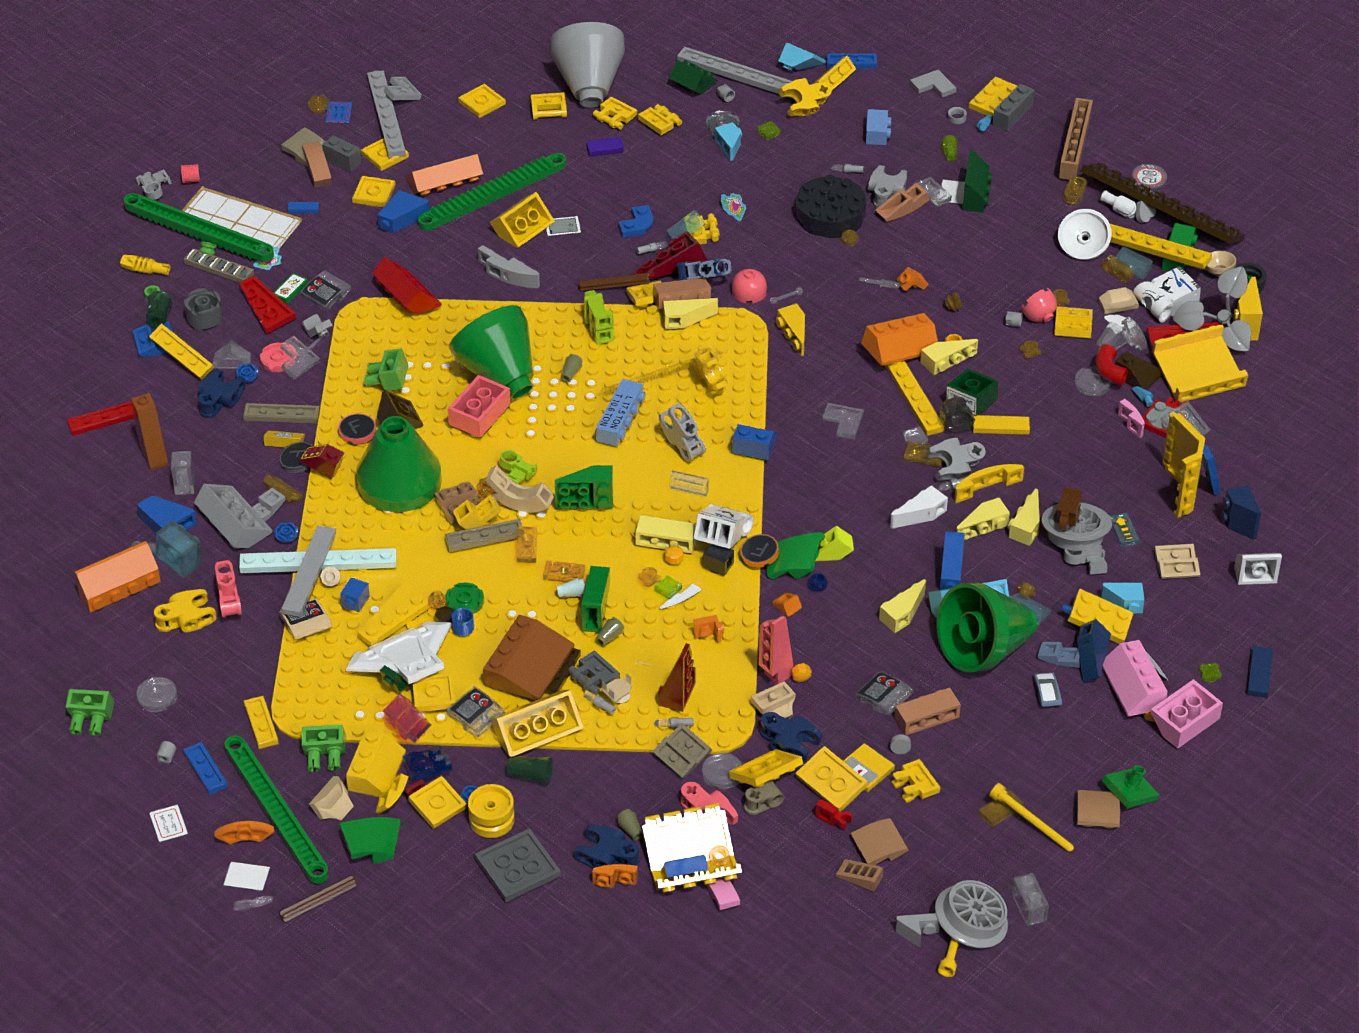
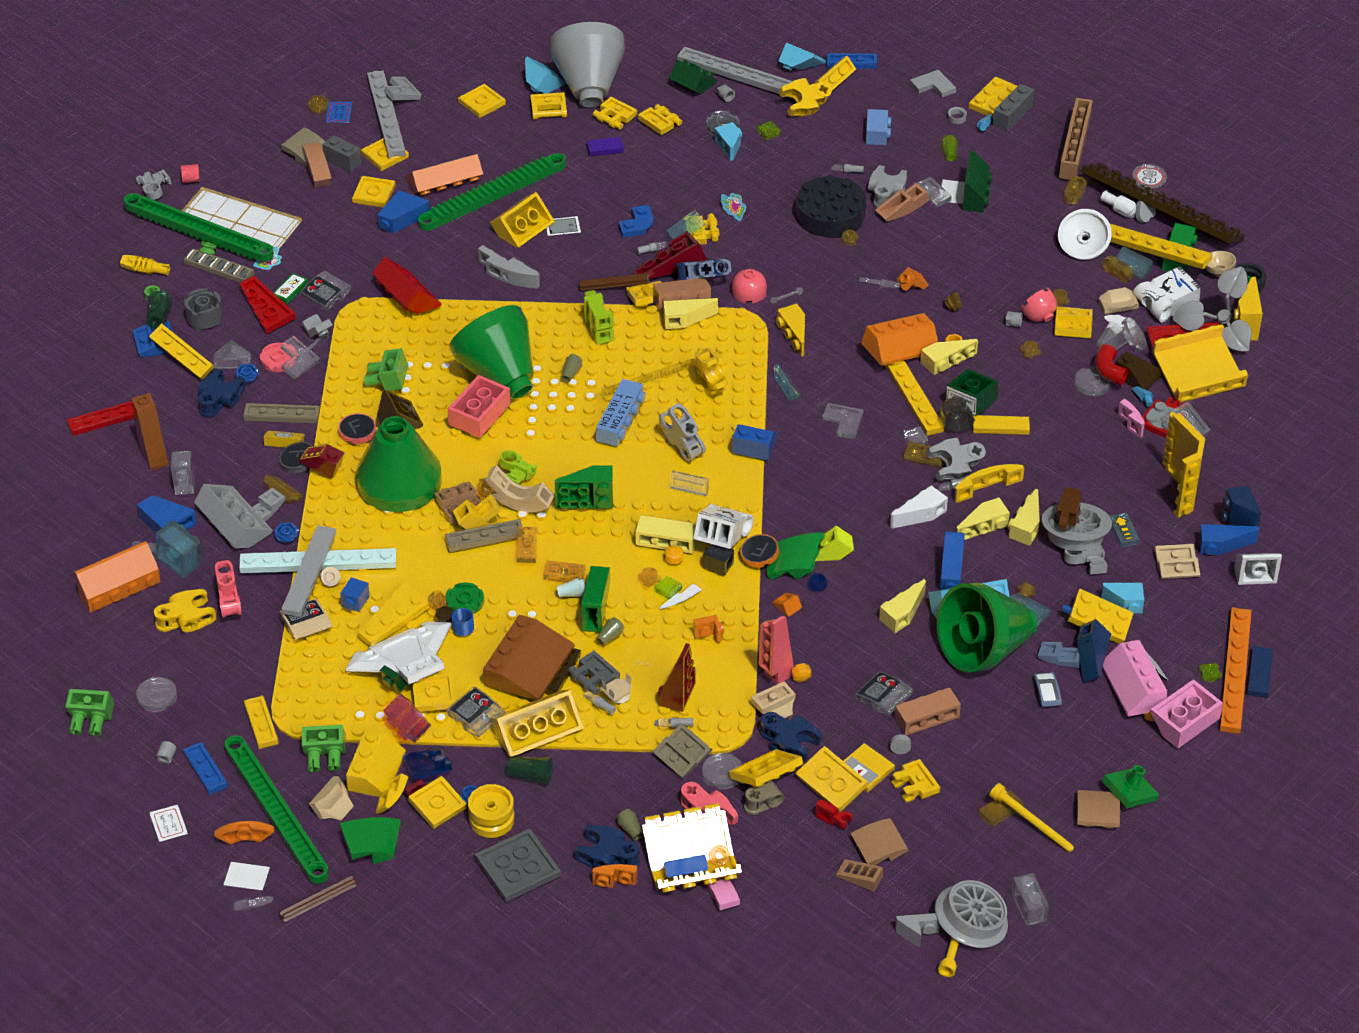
(303, 207): blue piece -> none
(541, 77): none -> medium azure slope
(785, 383): none -> clear light blue slope
(1210, 471): blue tile -> none
(1225, 538): none -> blue slope
(1235, 670): none -> orange plate

